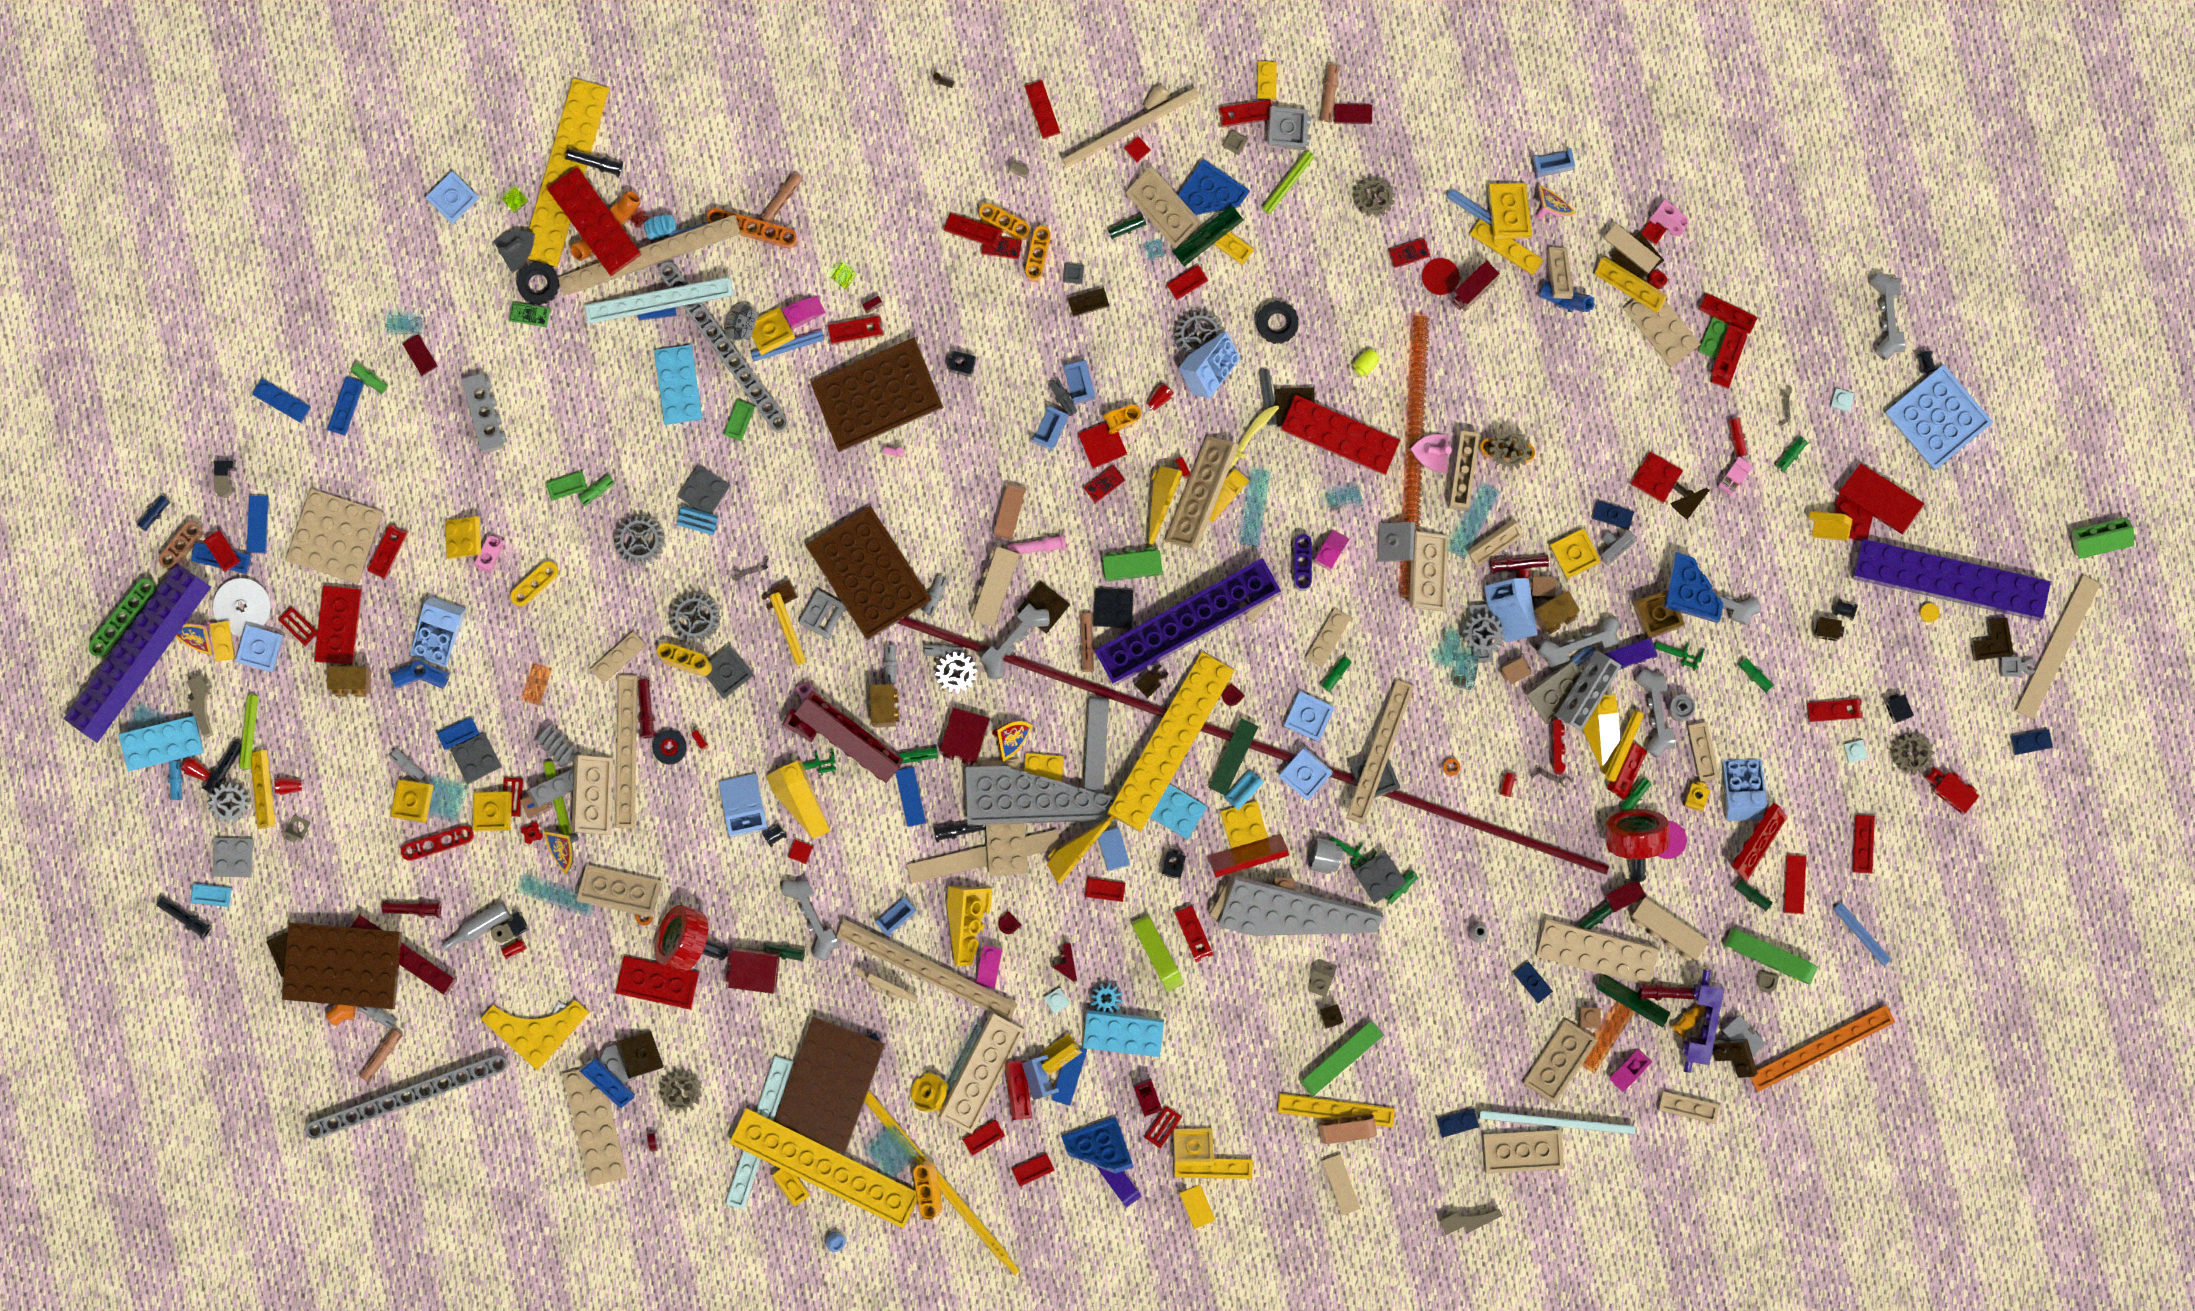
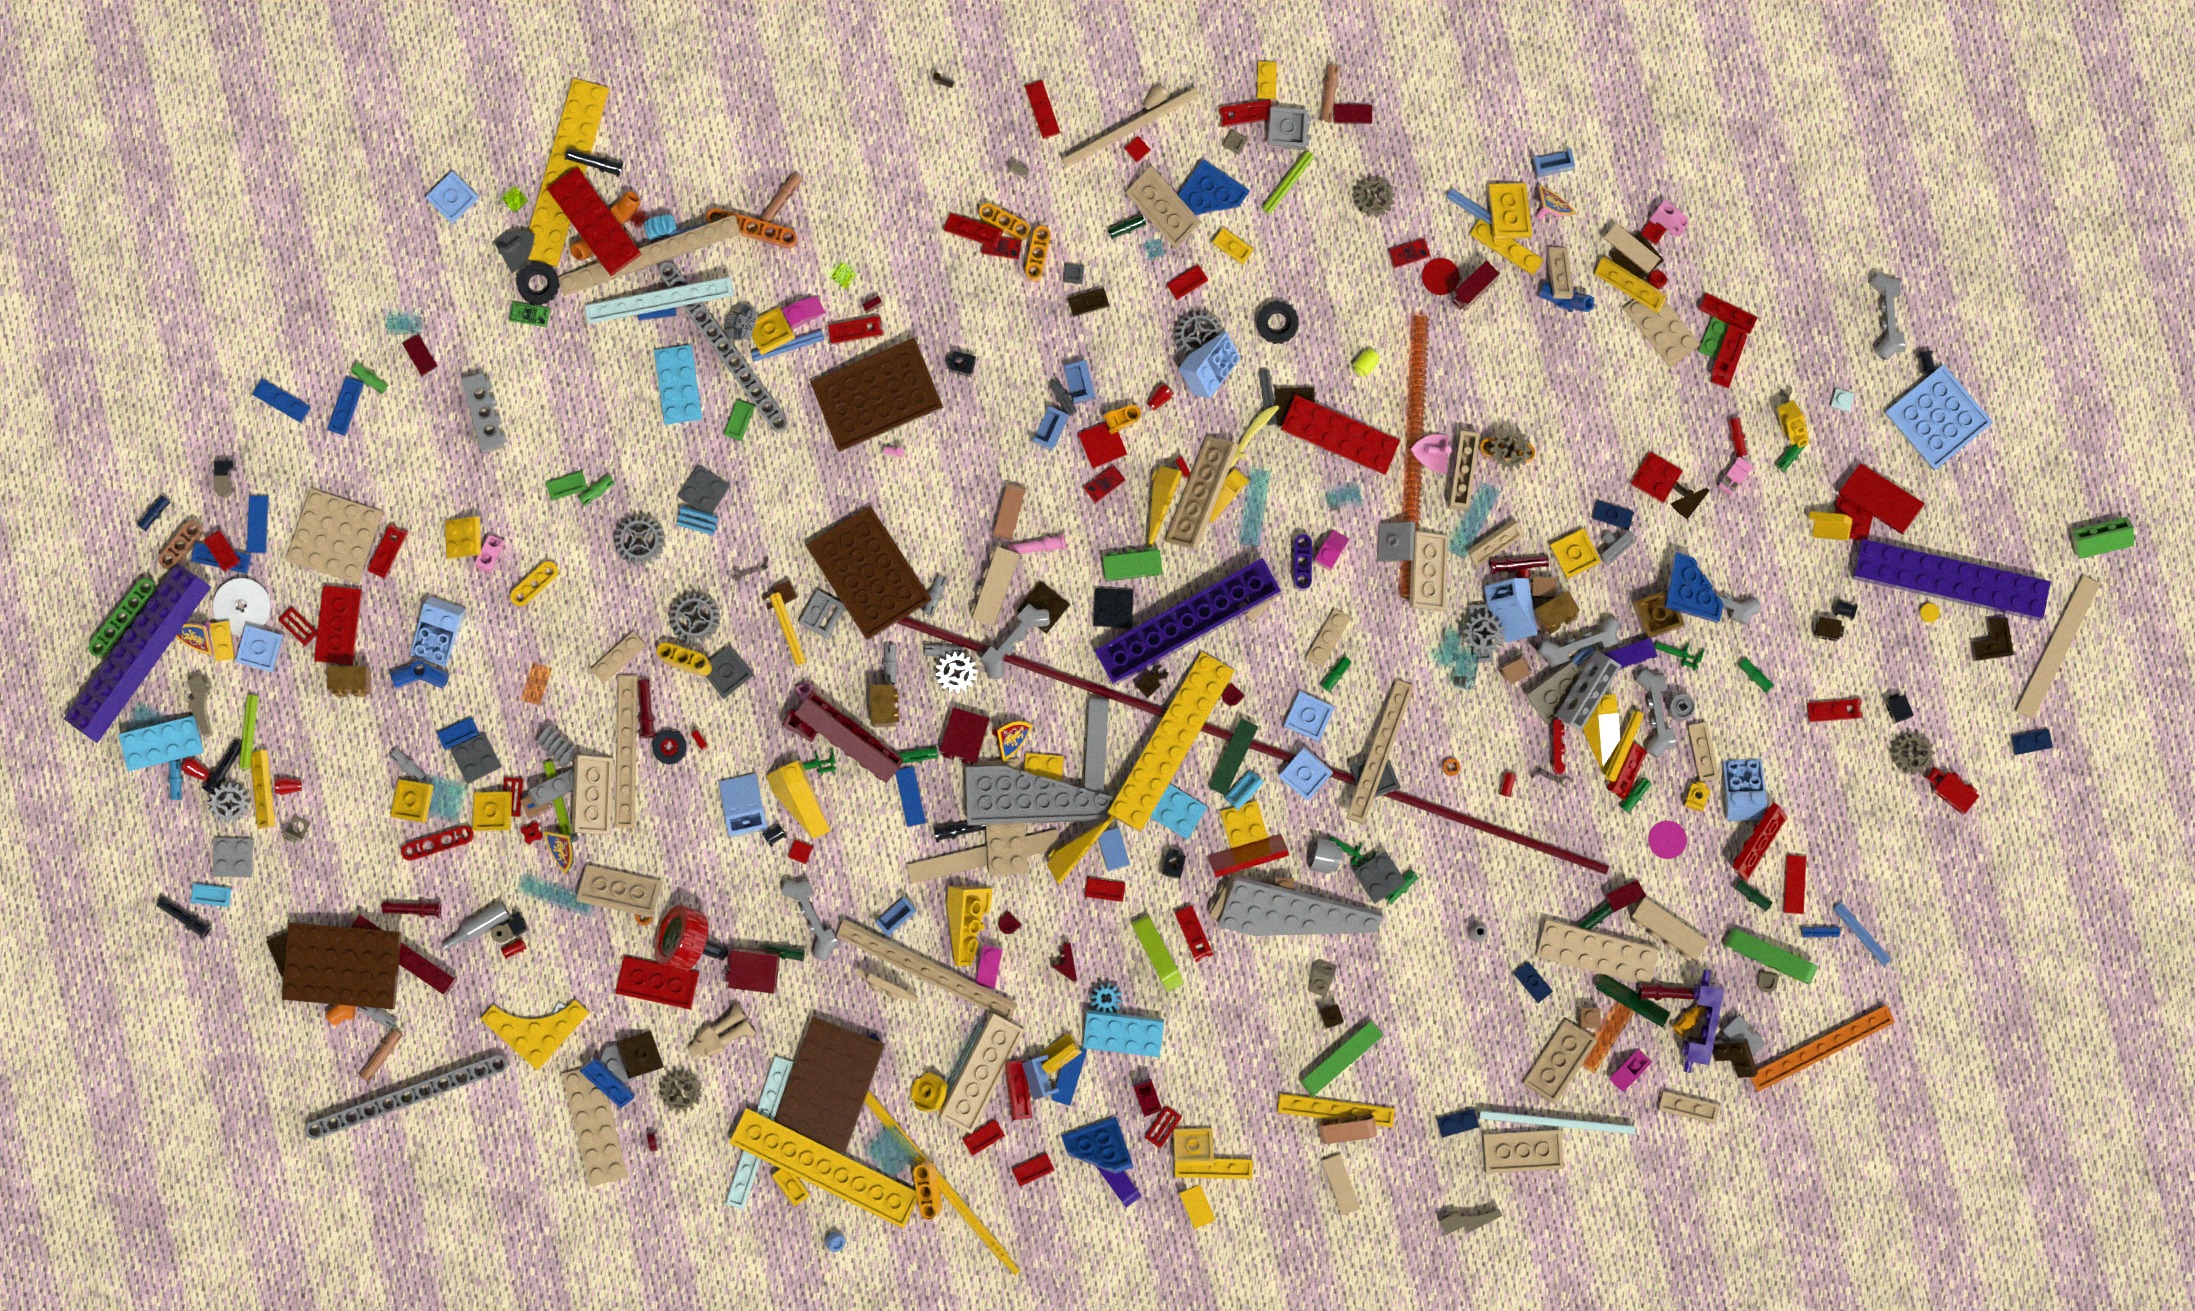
(708, 1040): none -> tan piece
(1057, 1000): light aqua plate -> none
(1087, 643): nougat pin -> none
(1208, 235): dark green tile -> none
(1637, 836): red wheel -> none
(1793, 423): none -> yellow hips
(1807, 932): none -> blue axle
(1855, 751): light aqua plate -> none
(1863, 844): red tile -> none
(2013, 667): light grey plate -> none

